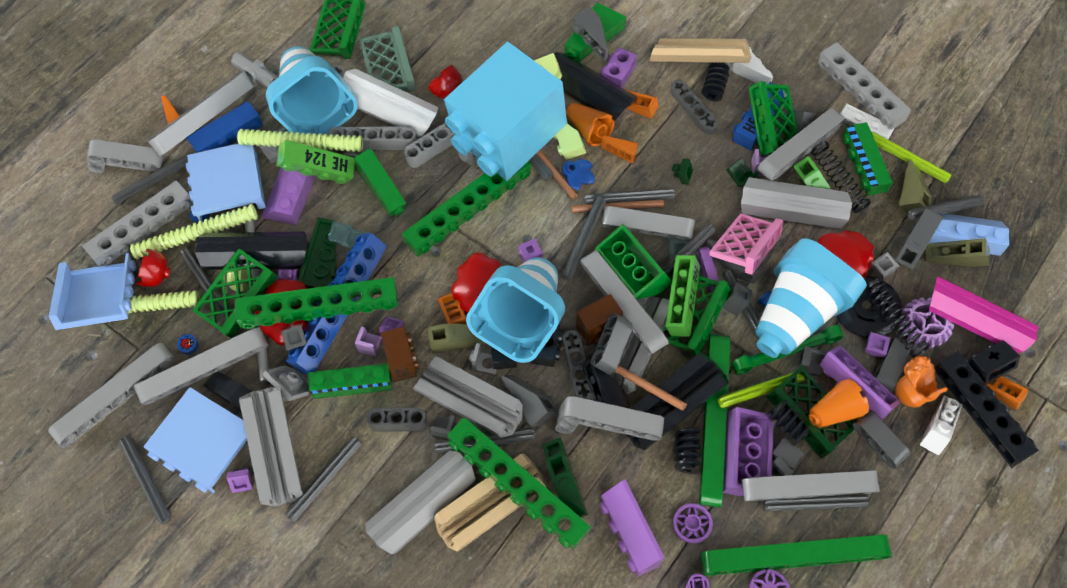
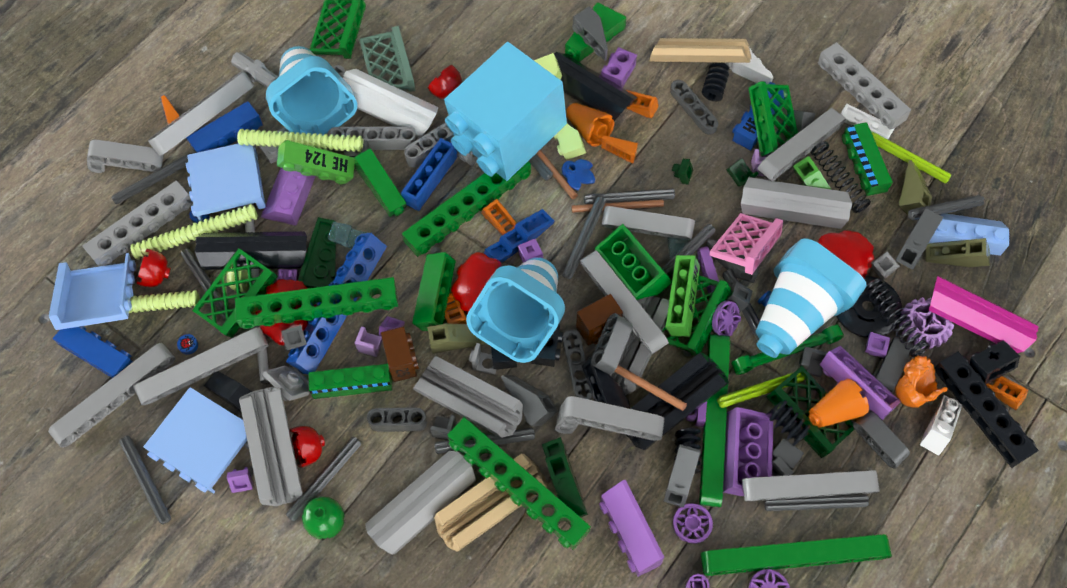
(93, 350): none -> blue brick
(306, 445): none -> red cylinder
(323, 517): none -> green cylinder
(429, 174): none -> blue brick
(434, 290): none -> green brick
(486, 212): none -> orange slope
(523, 232): none -> blue slope
(681, 475): none -> slope
(699, 416): none -> medium lavender tile
(725, 320): none -> medium lavender wheel

